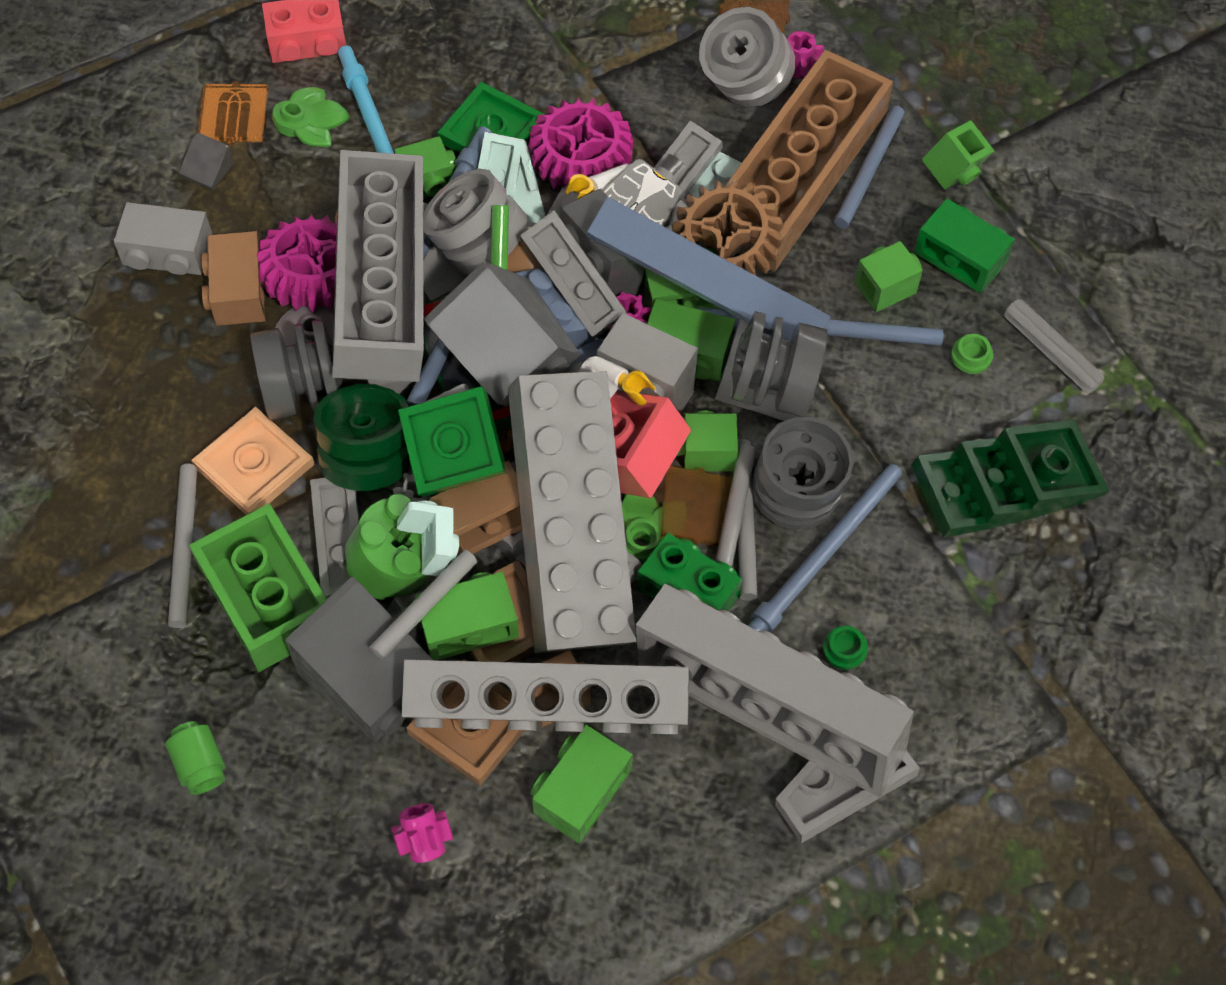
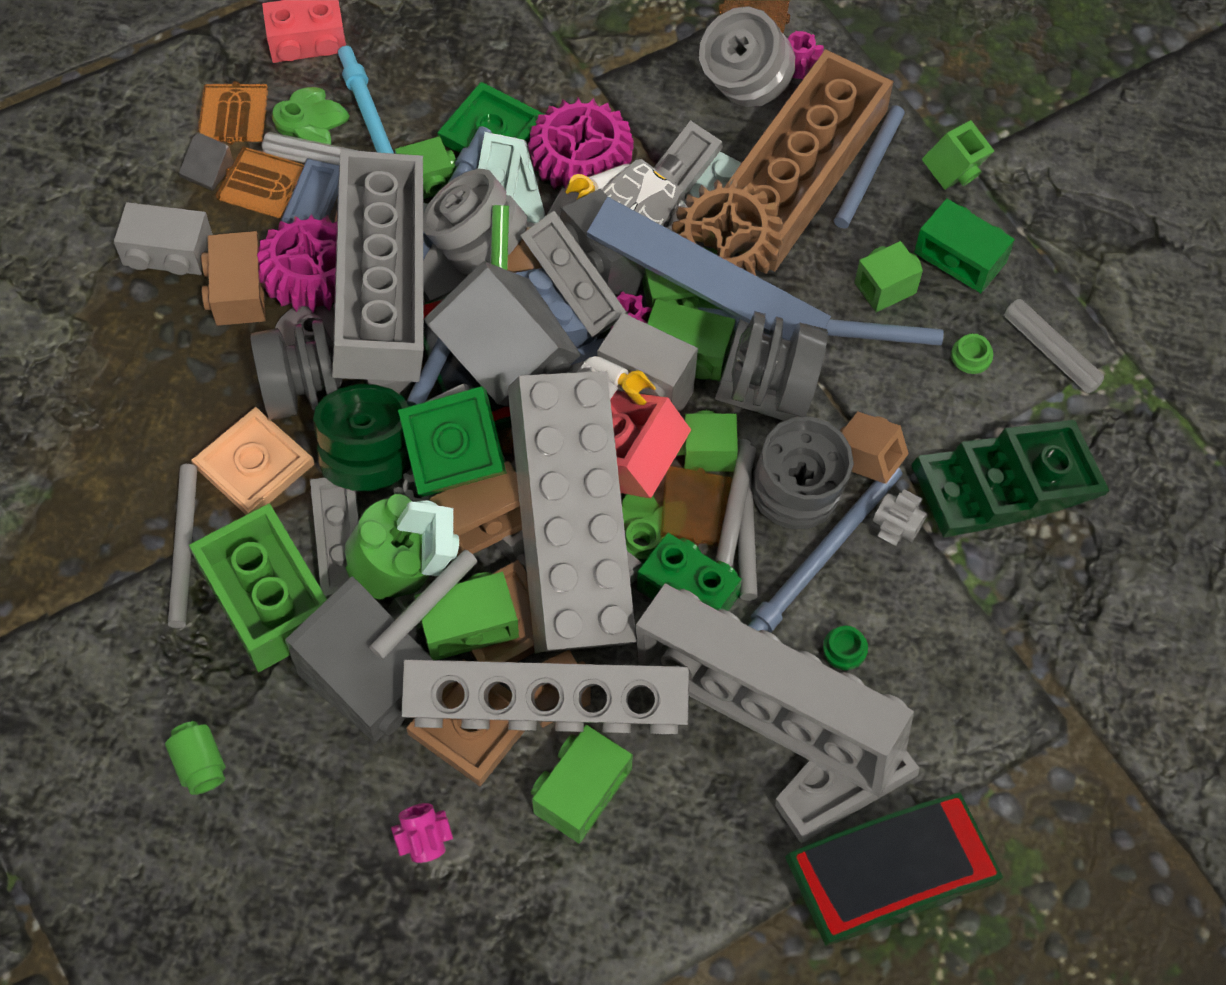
(260, 182): none -> clear orange piece
(300, 149): none -> light grey axle
(314, 192): none -> sand blue tile
(875, 445): none -> medium nougat brick
(893, 868): none -> slope
(899, 517): none -> light grey gear

